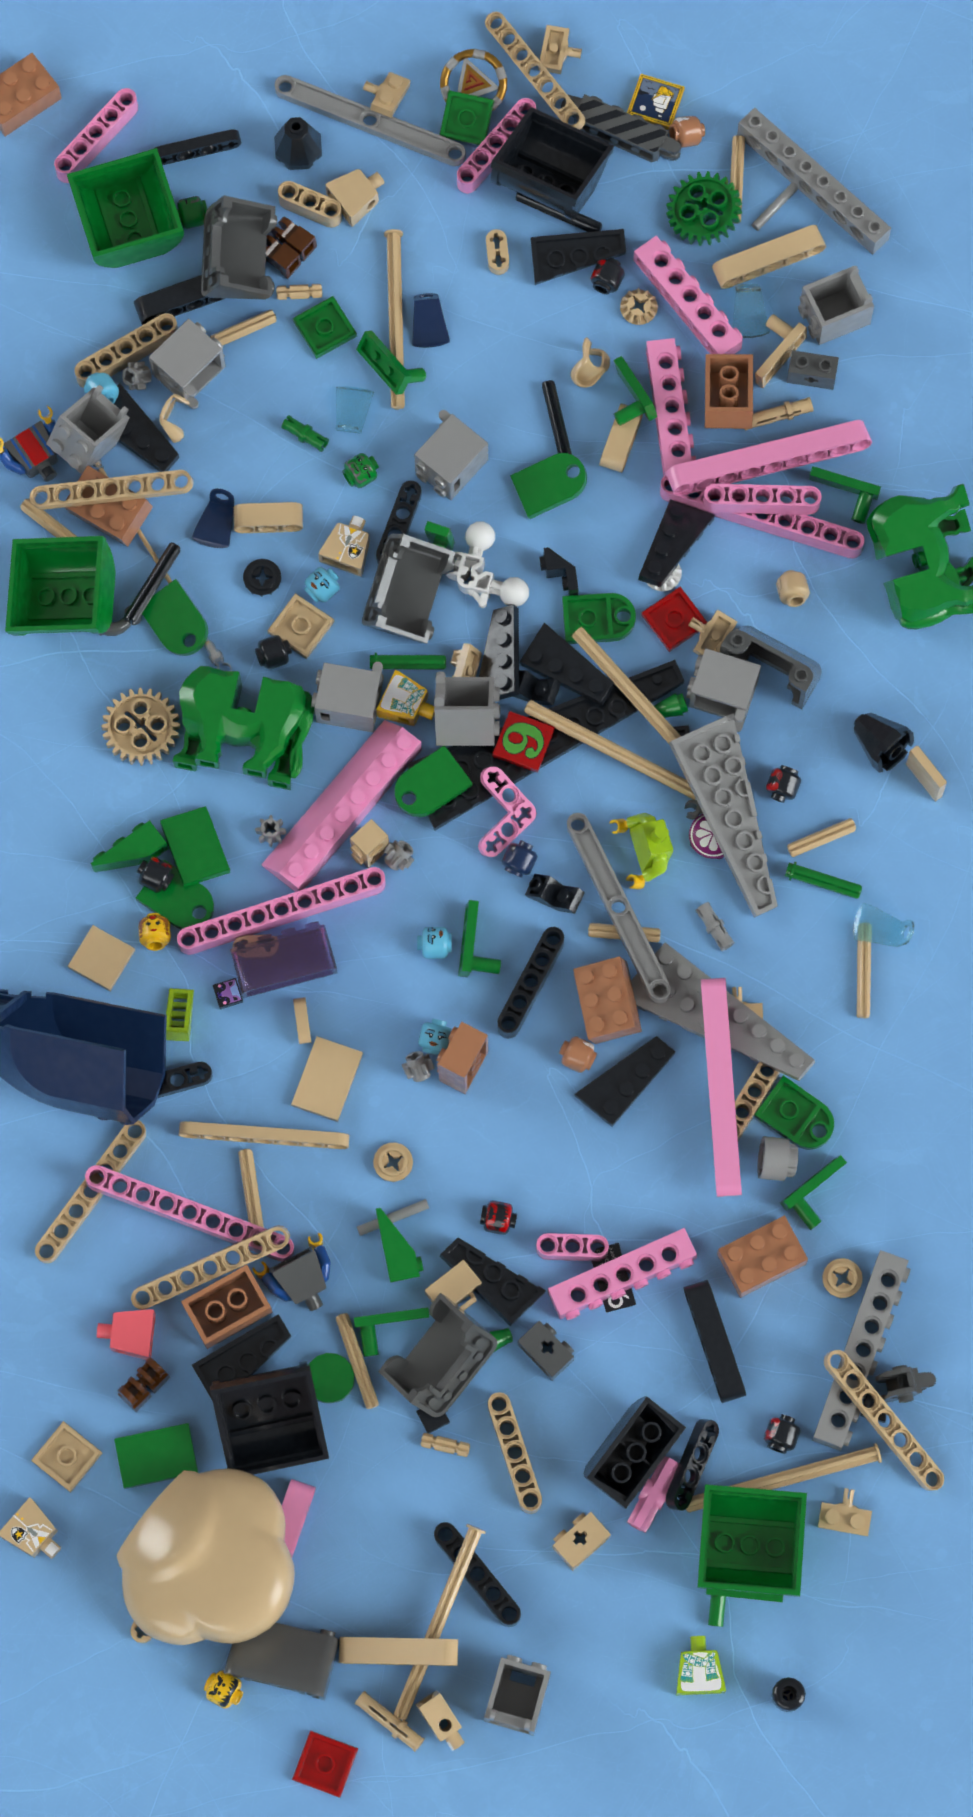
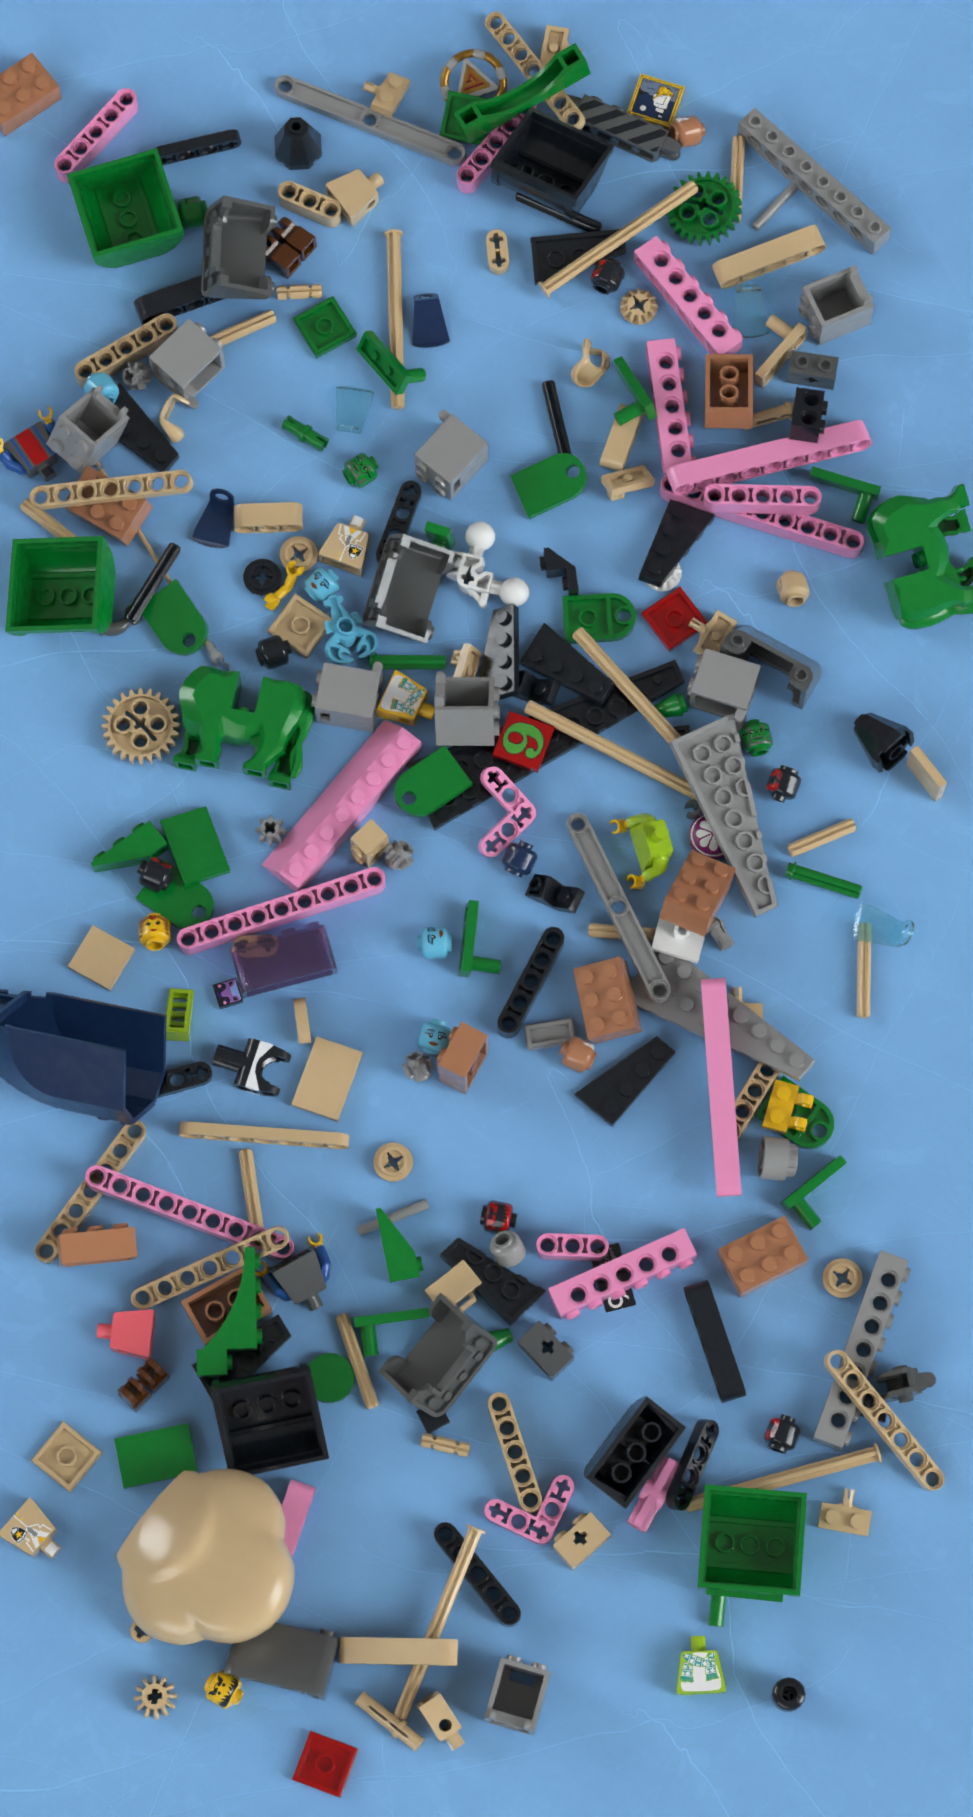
(96, 1245): none -> nougat brick
(161, 1703): none -> tan gear
(240, 1328): none -> green arch
(250, 1065): none -> black connector
(273, 599): none -> yellow arm
(301, 545): none -> tan gear
(345, 633): none -> medium azure animal
(488, 114): none -> green arch
(507, 1248): none -> light grey head
(541, 1519): none -> bright pink beam
(548, 1034): none -> light grey tile
(618, 238): none -> tan axle
(626, 480): none -> tan hinge
(677, 941): none -> white piece
(697, 893): none -> nougat brick
(756, 738): none -> green head
(781, 1105): none -> yellow plate
(807, 415): none -> black brick

